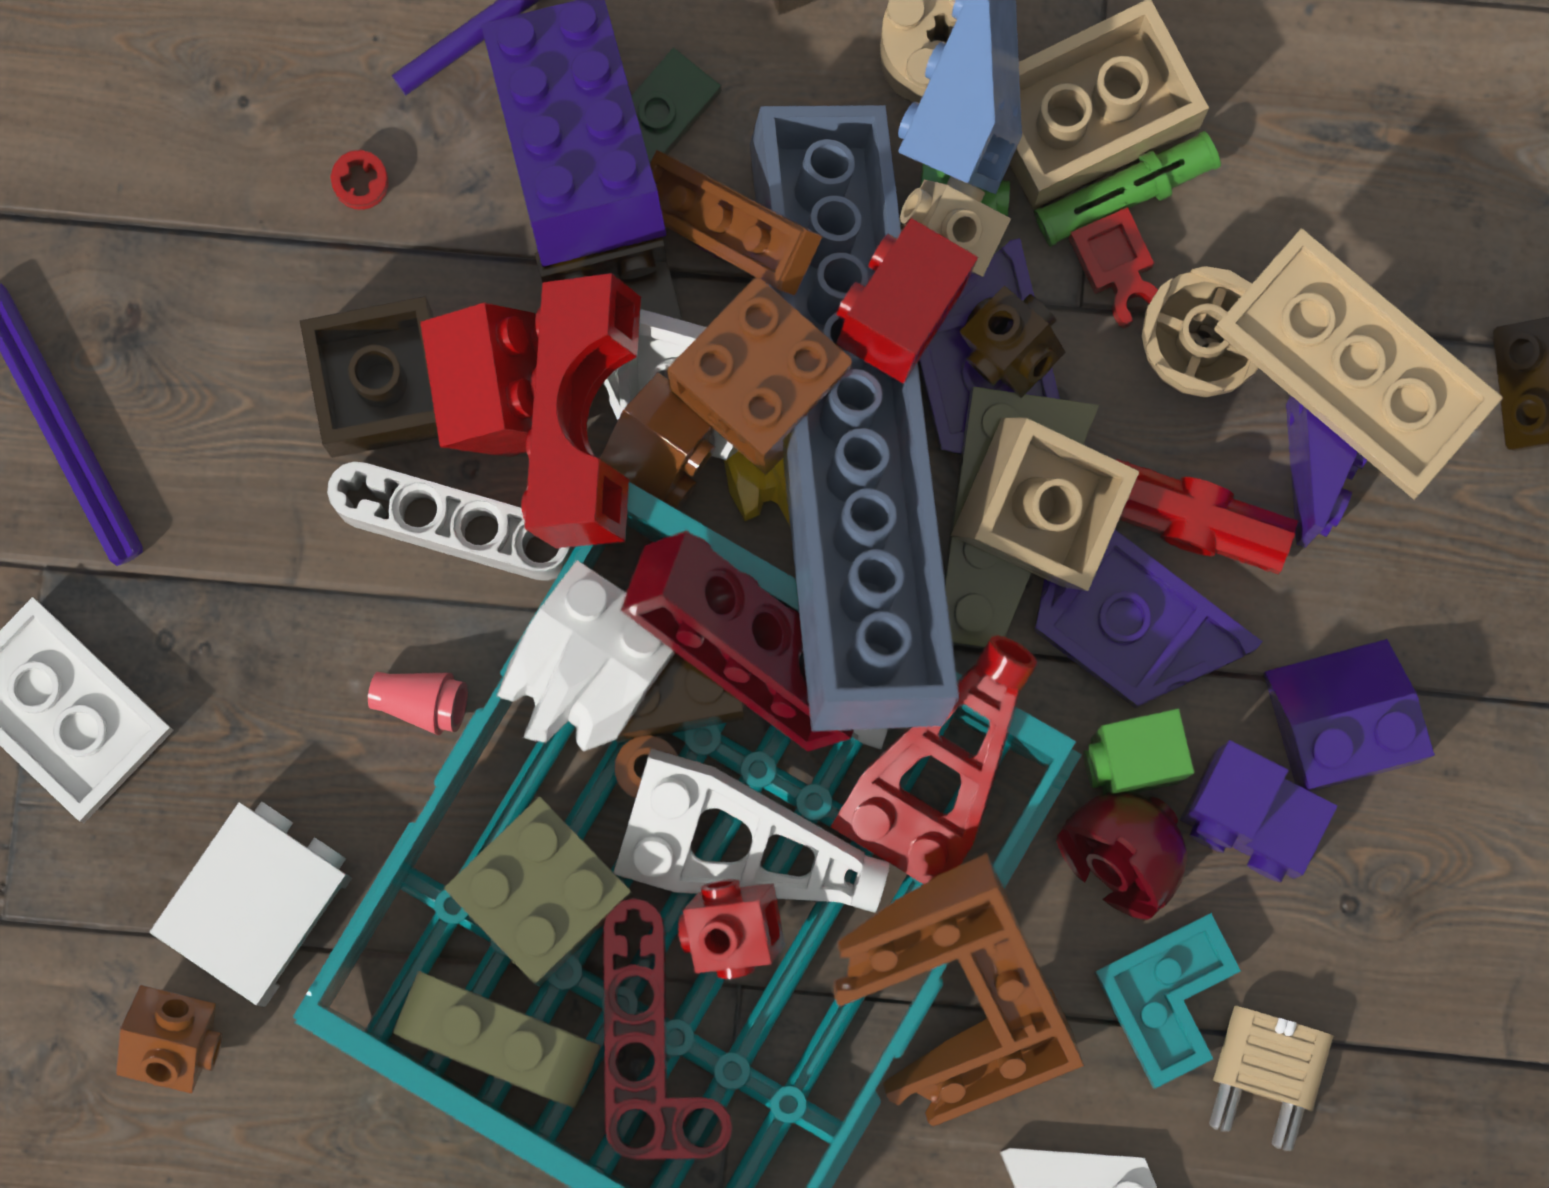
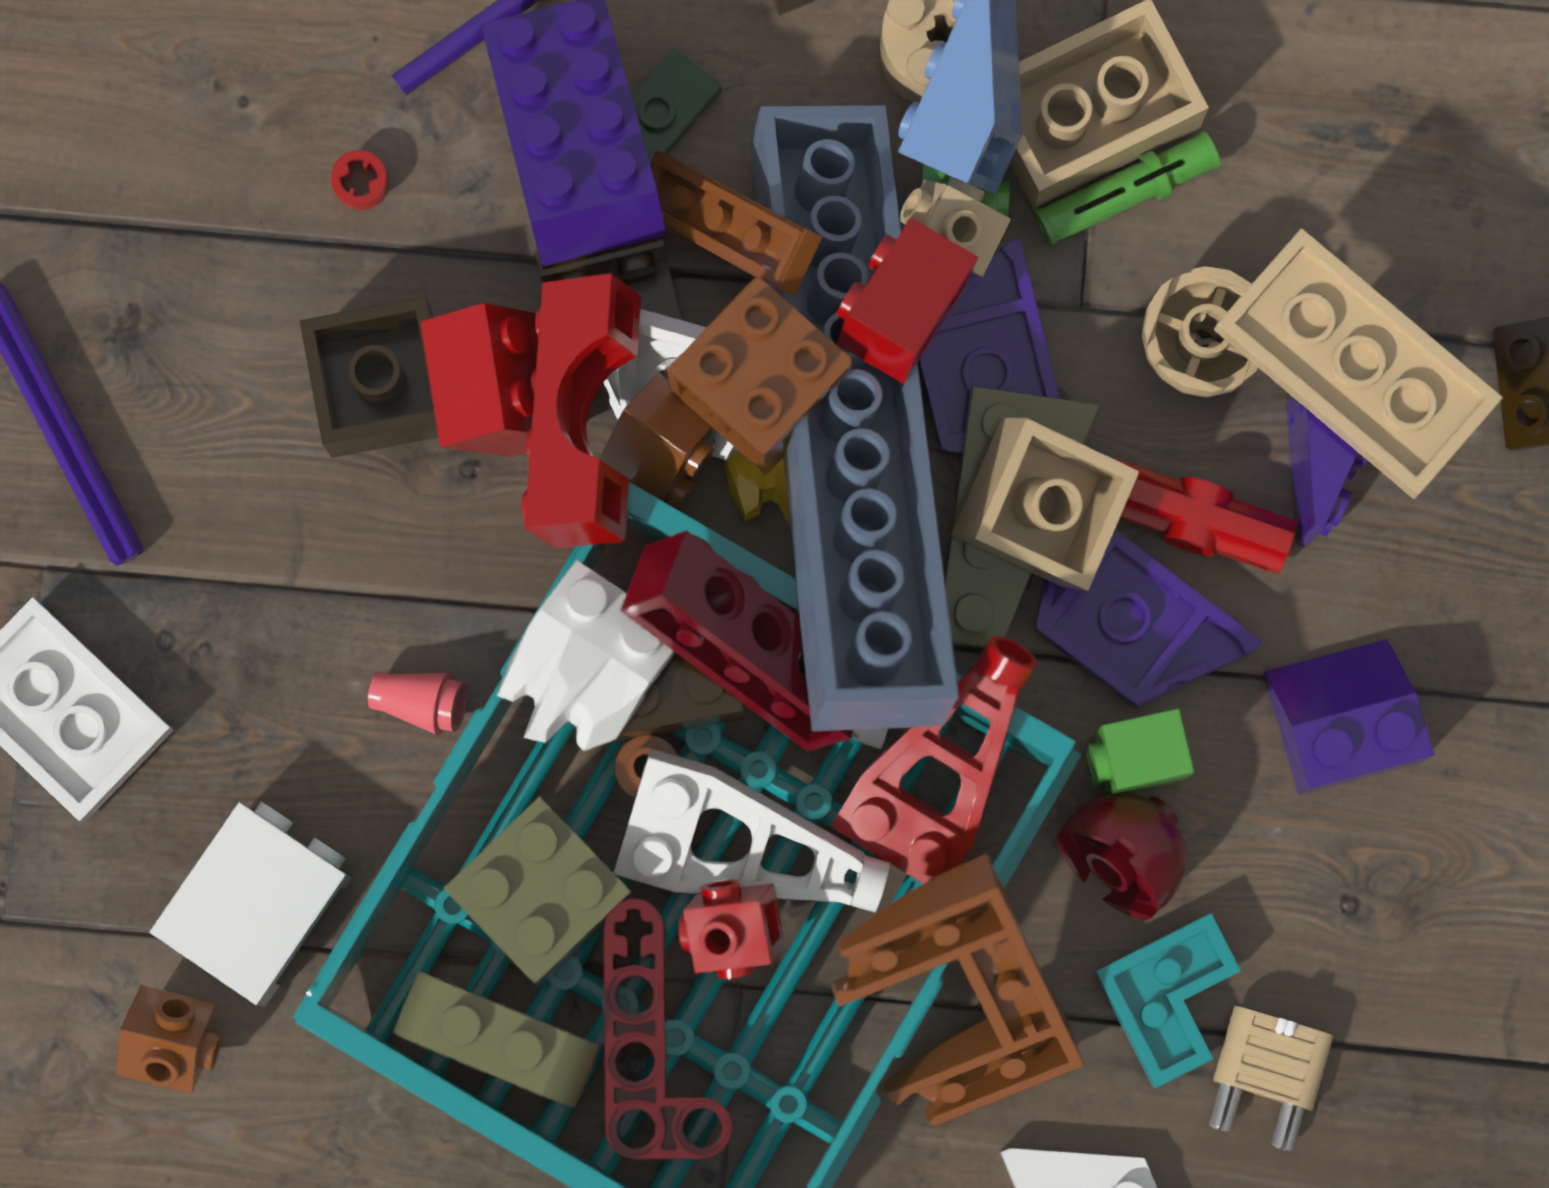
(448, 527): white beam -> none
(1012, 340): dark brown brick -> none
(1115, 257): red plate -> none
(1256, 810): dark purple brick -> none

